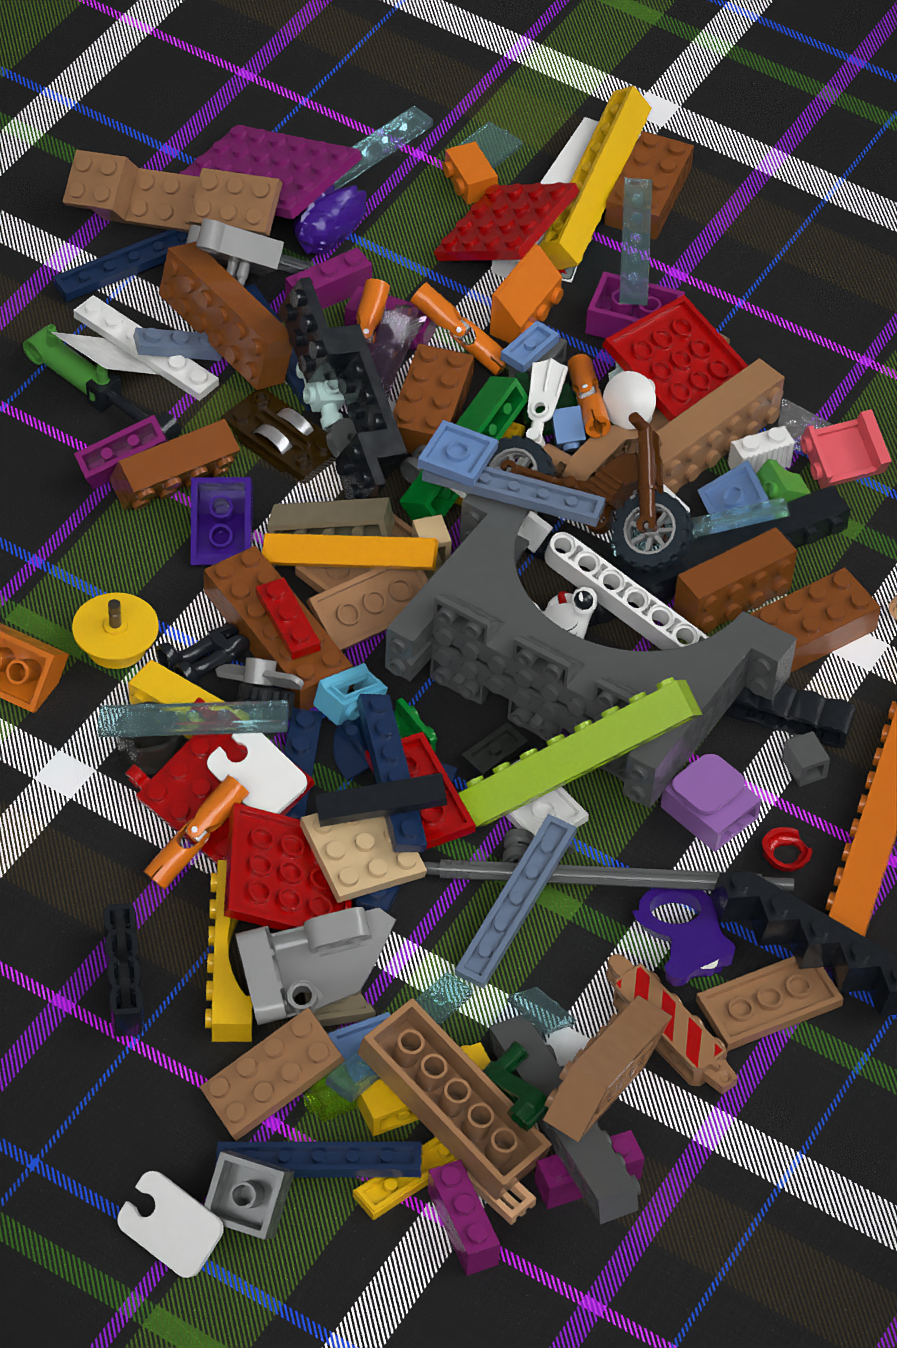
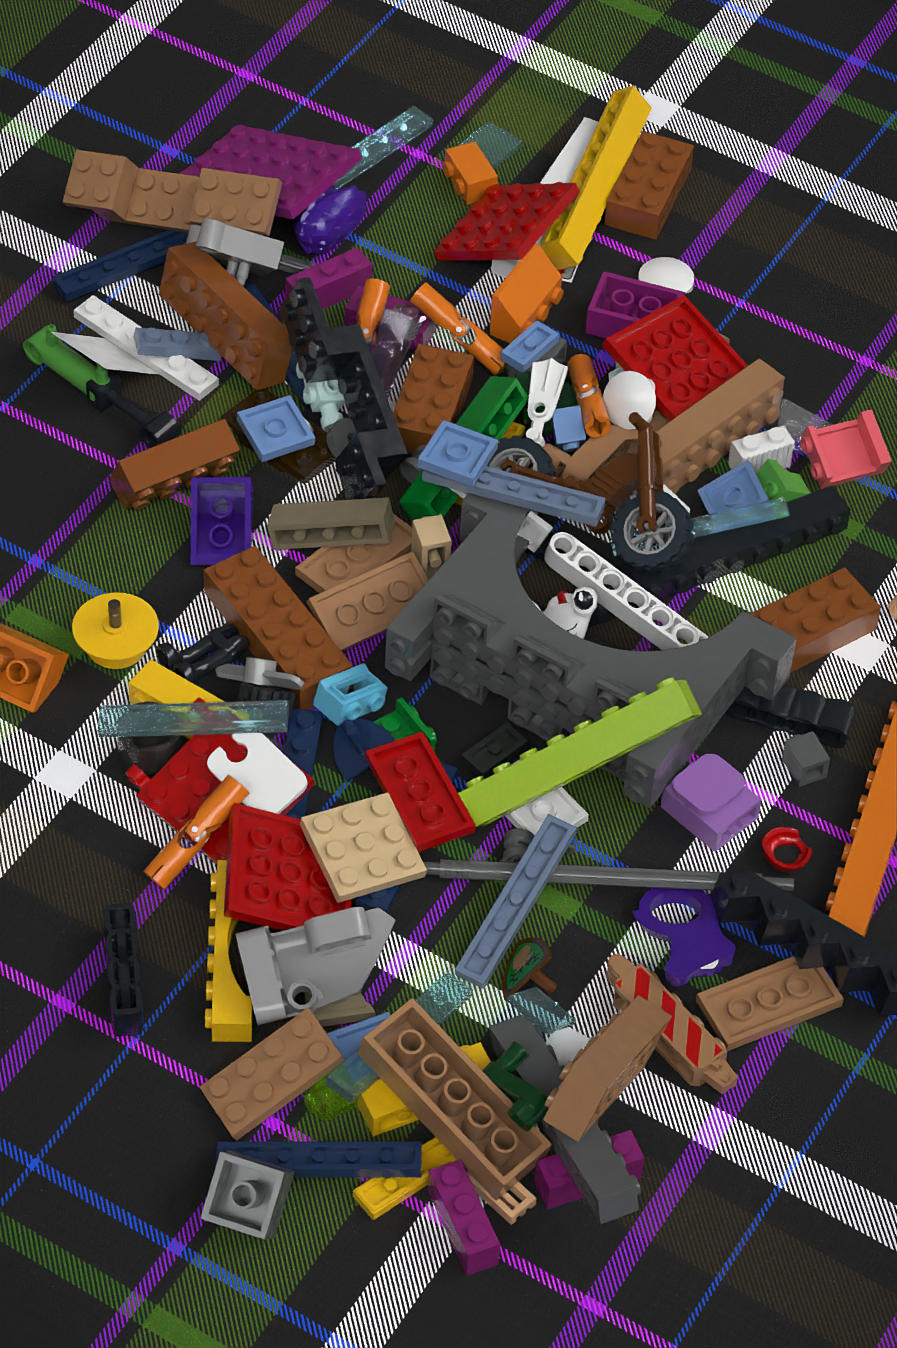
(102, 457): magenta brick -> none
(178, 1230): white piece -> none
(275, 428): none -> medium blue plate
(288, 618): red plate -> none
(351, 551): light orange tile -> none
(381, 799): black tile -> none
(390, 765): dark blue plate -> none
(526, 965): none -> shield
(635, 241): clear light blue tile -> none
(668, 273): none -> white dish
(736, 581): dark orange brick -> none

